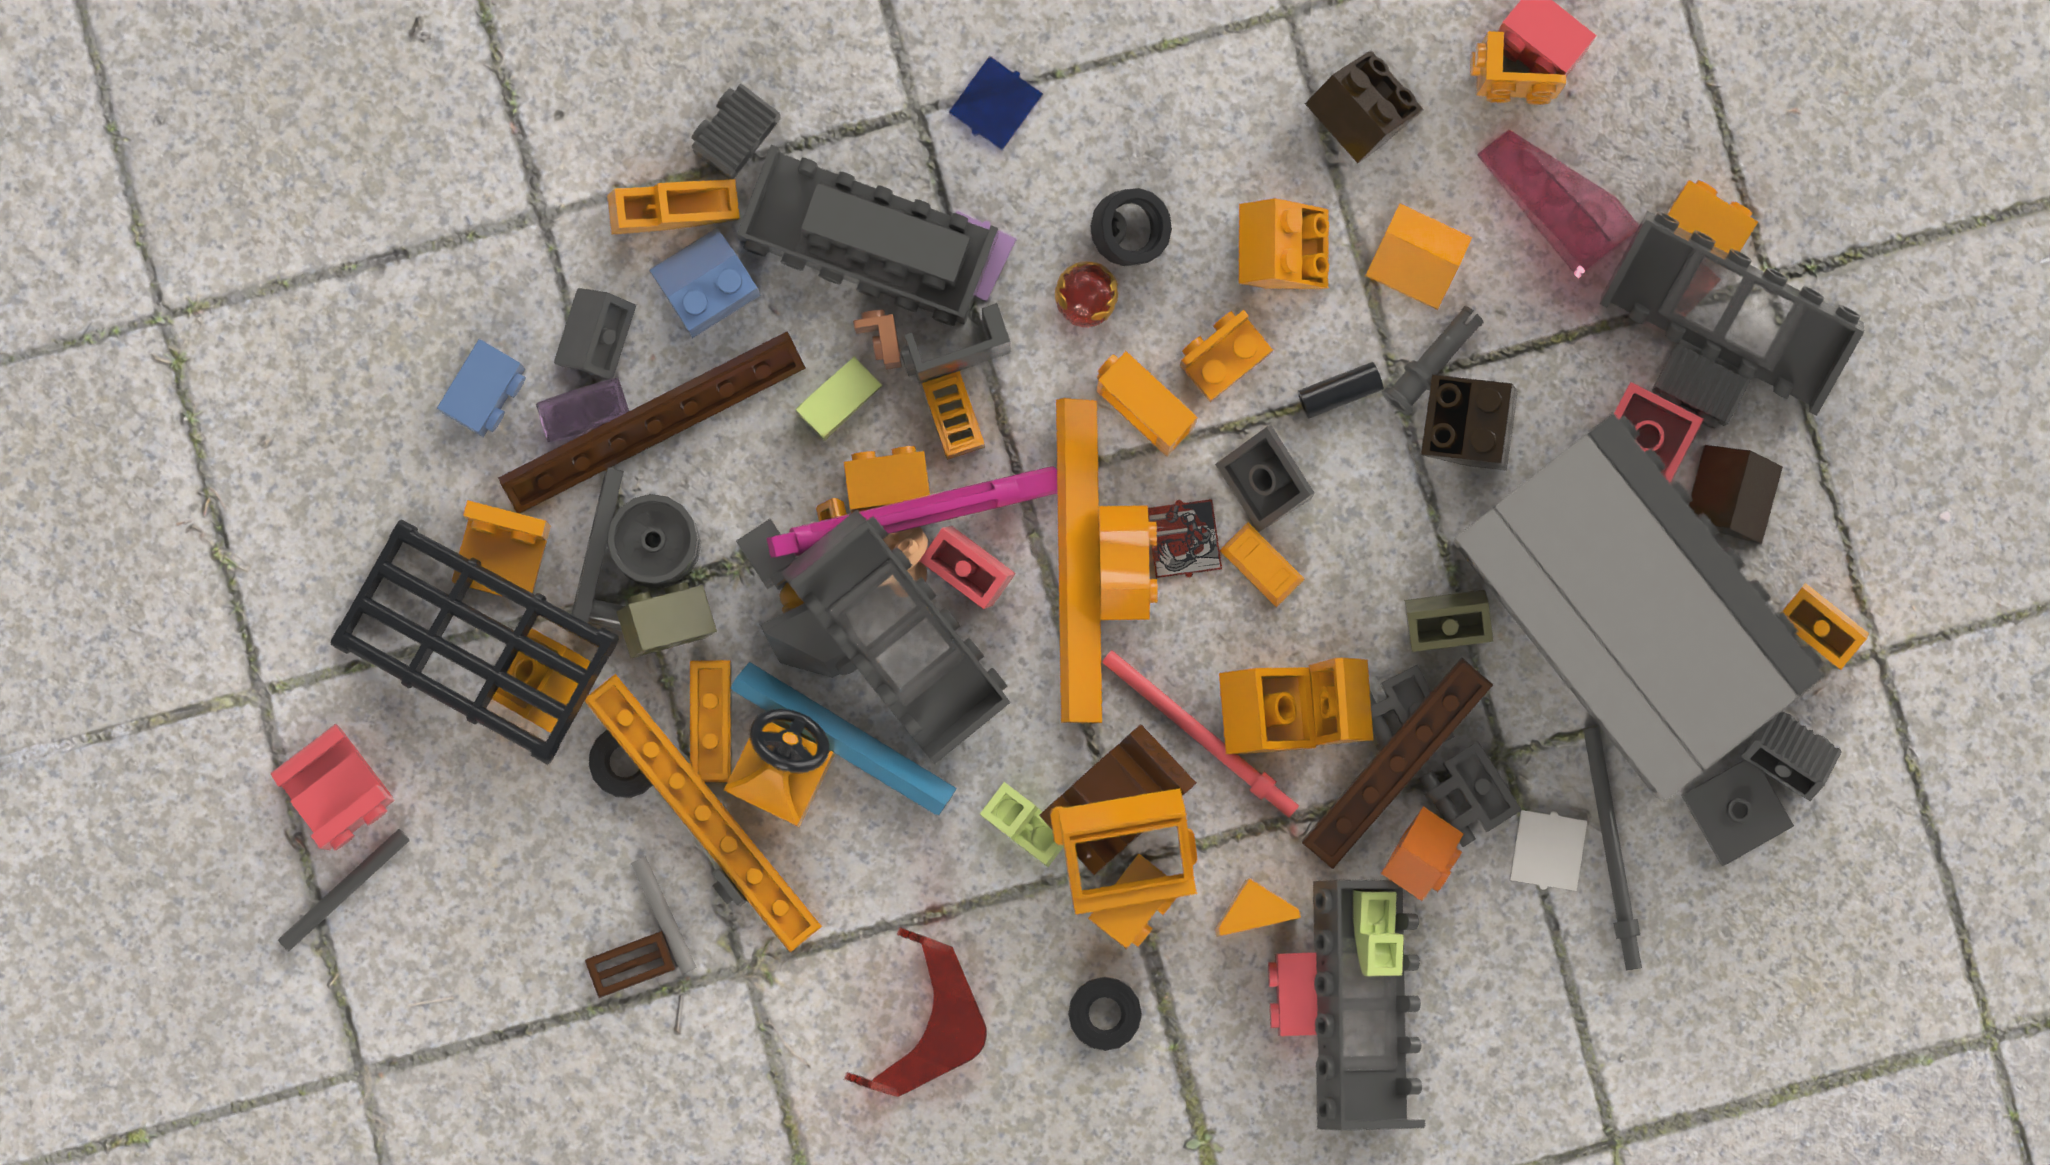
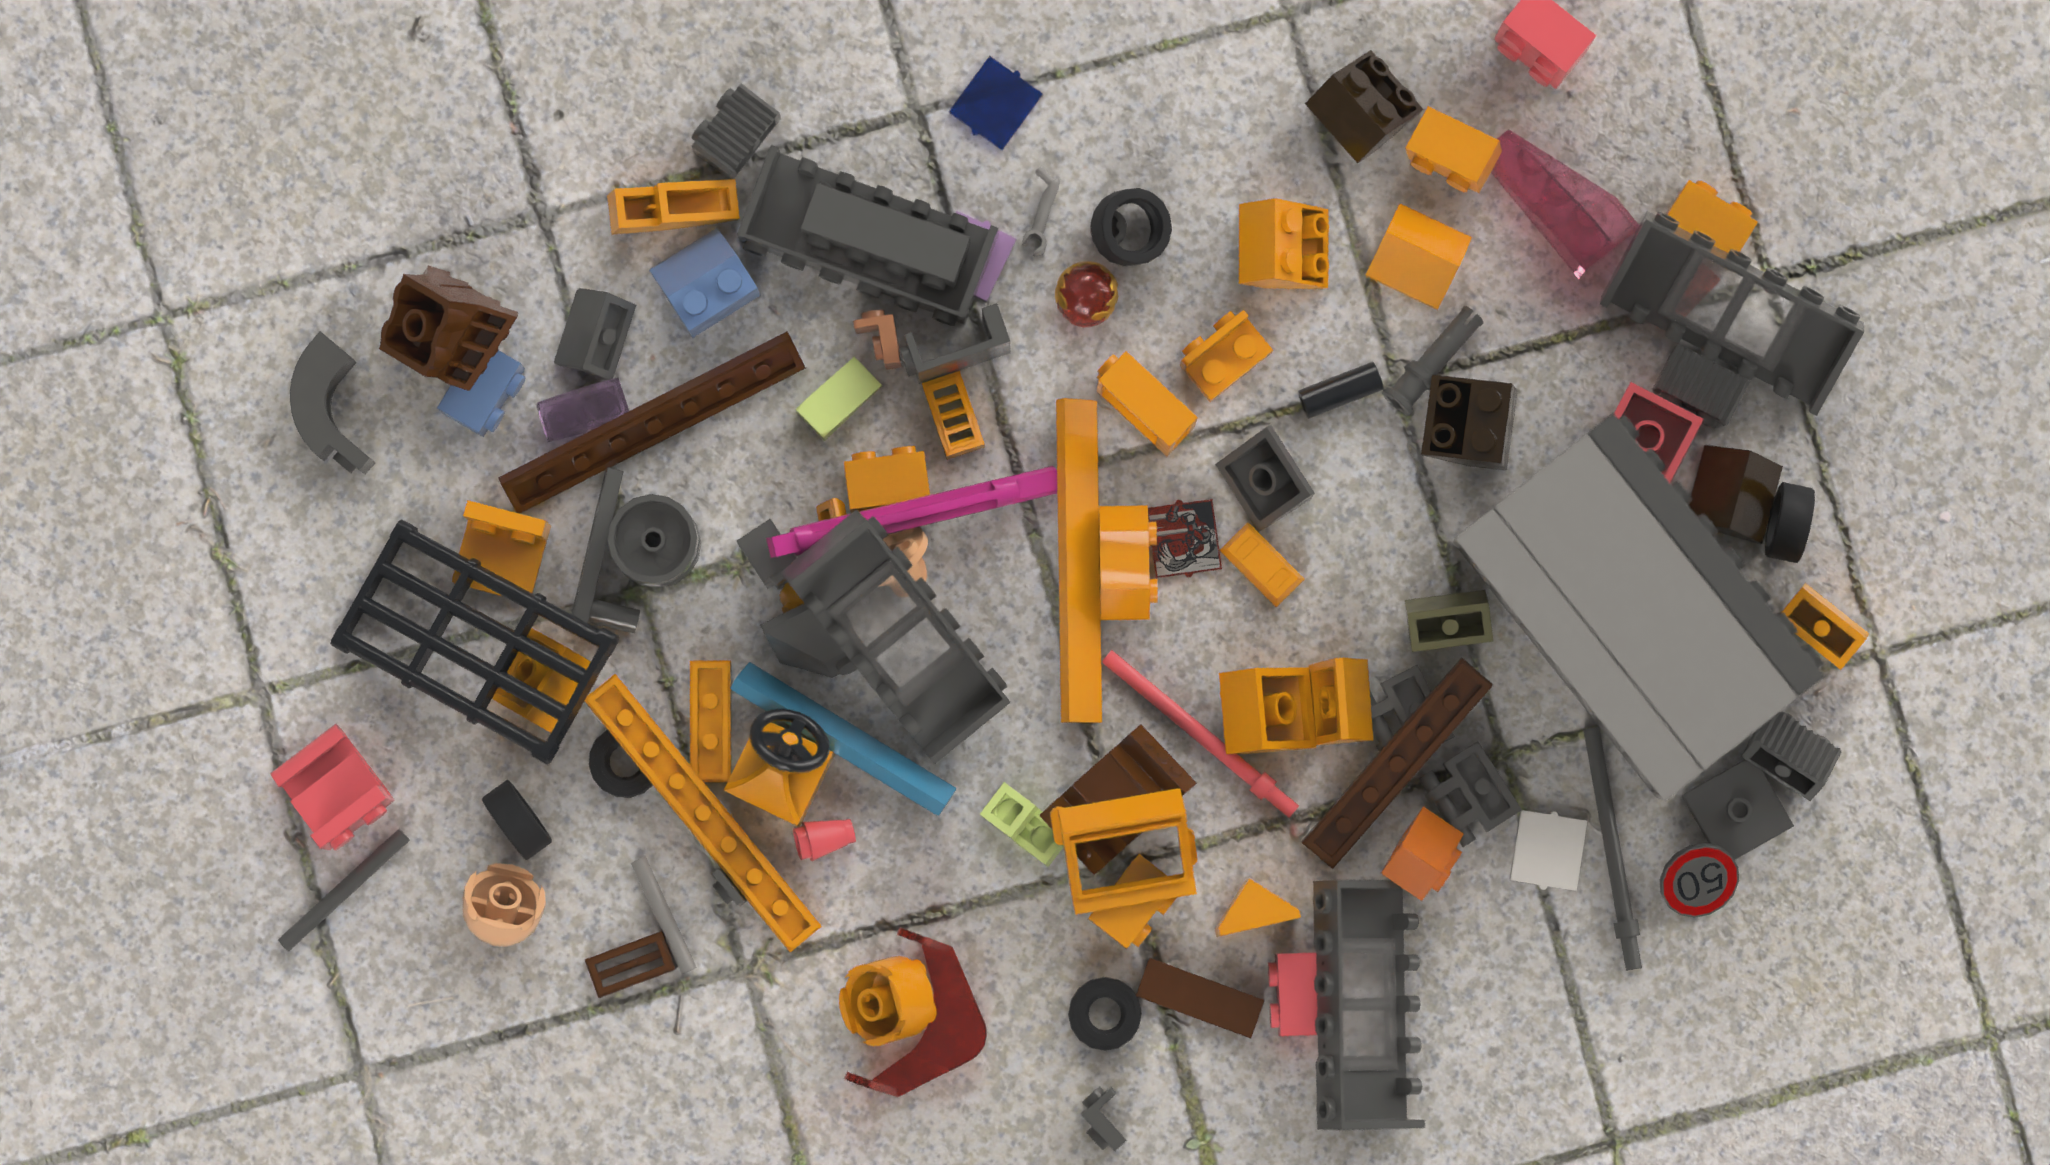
(311, 395): none -> dark grey arch
(444, 327): none -> reddish brown slope
(503, 904): none -> light nougat cylinder
(516, 820): none -> black tyre
(666, 620): olive brick -> none
(820, 838): none -> coral cone
(887, 1000): none -> light orange brick
(967, 567): coral brick -> none
(1043, 210): none -> light grey piece
(1102, 1130): none -> dark grey bracket
(1200, 998): none -> reddish brown tile
(1375, 936): yellowish green slope -> none
(1452, 151): none -> light orange brick
(1501, 86): light orange bracket -> none
(1699, 880): none -> piece
(1789, 522): none -> black tyre

